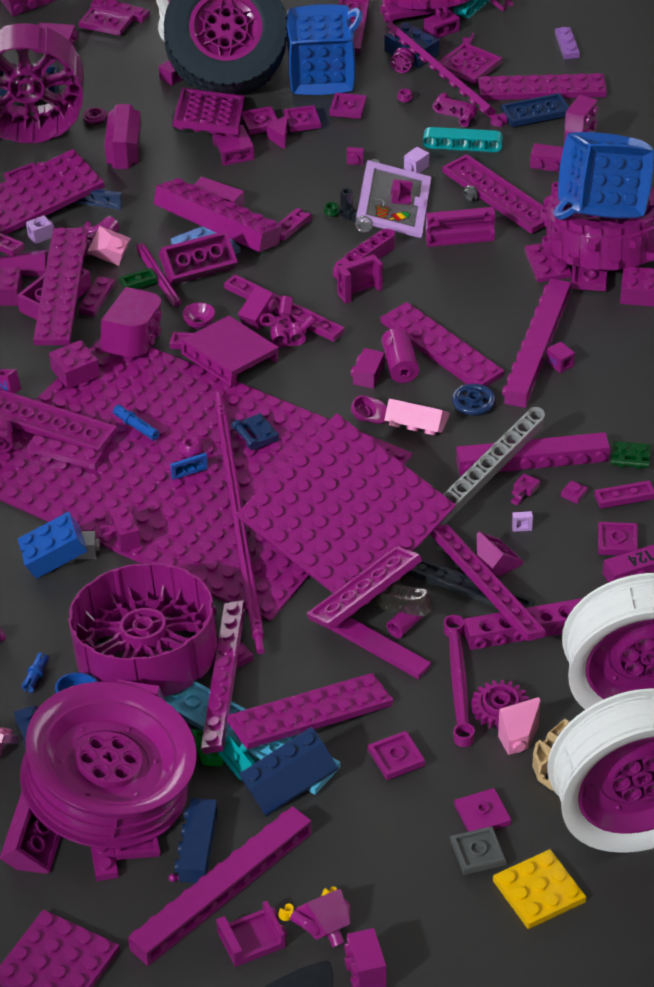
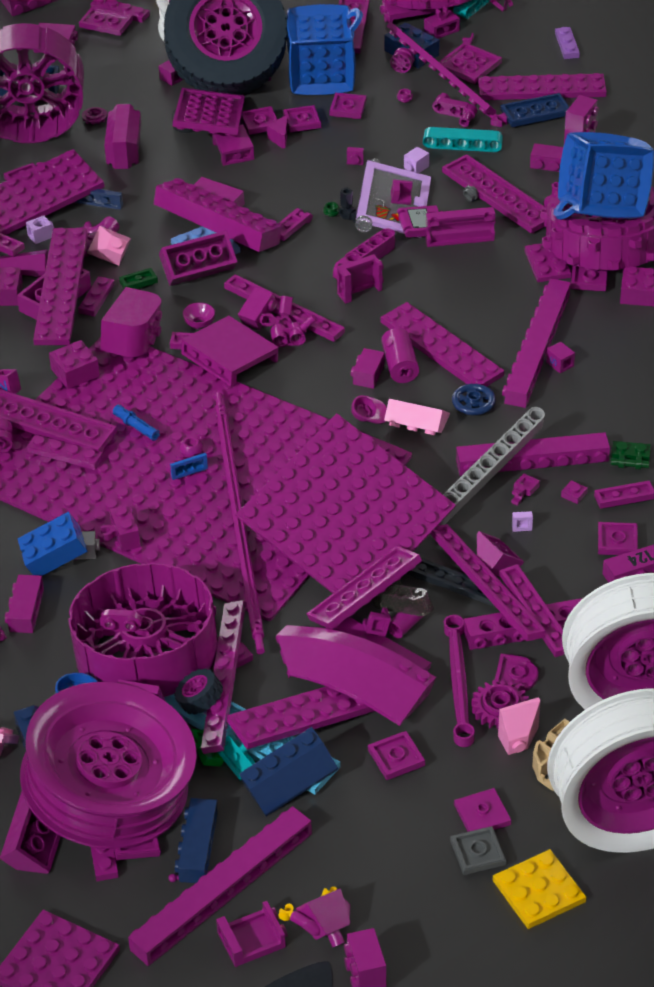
(24, 603): none -> magenta brick
(35, 672): blue pin -> none
(120, 620): none -> magenta plate
(162, 280): magenta axle -> none
(198, 691): none -> black wheel
(259, 428): dark blue plate -> none
(356, 668): none -> magenta slope
(377, 622): none -> magenta panel
(414, 219): none -> magenta container
(517, 670): none -> magenta tile
(527, 595): none -> magenta plate

